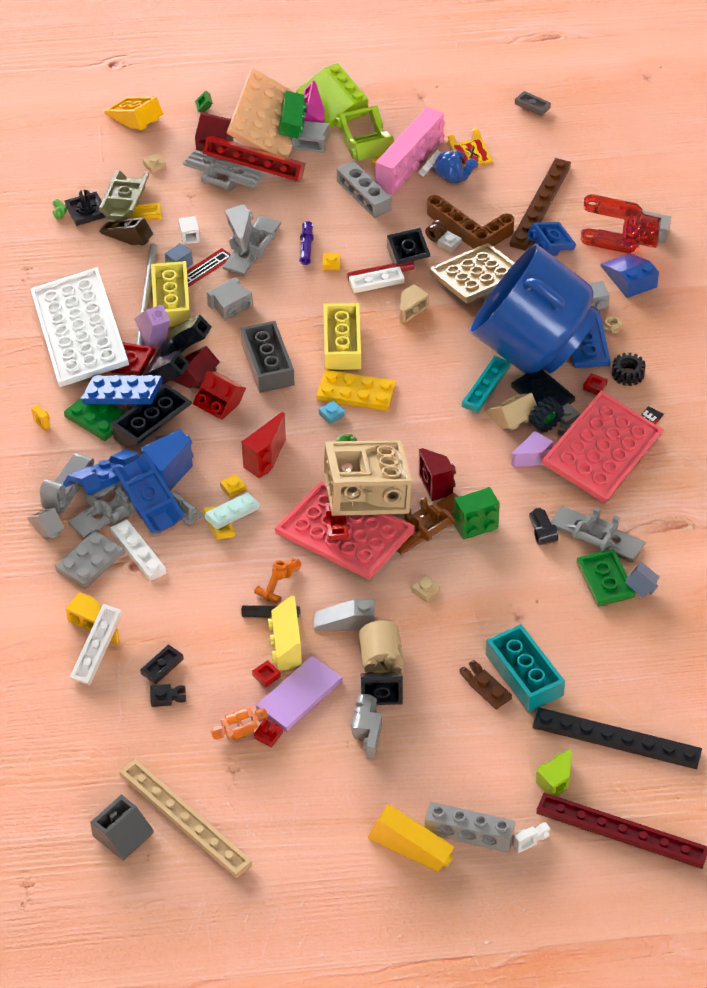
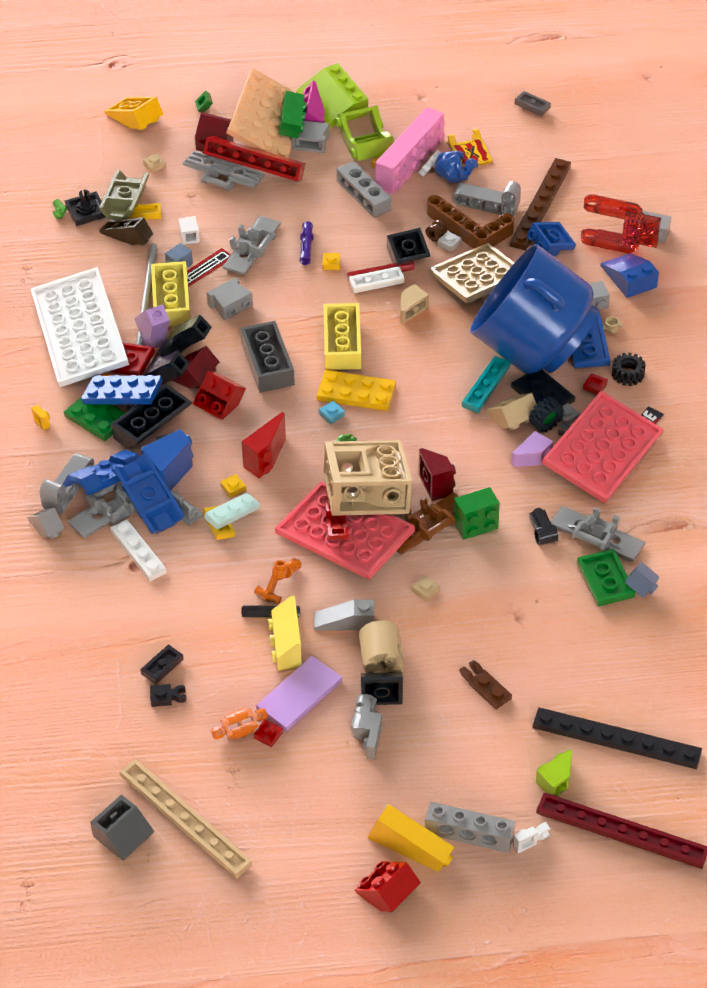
(84, 611): yellow slope -> none
(89, 559): light grey plate -> none
(96, 644): white plate -> none
(240, 223): slope -> none
(266, 674): red plate -> none
(388, 885): none -> red slope
(488, 199): none -> light grey beam
(525, 668): teal brick -> none

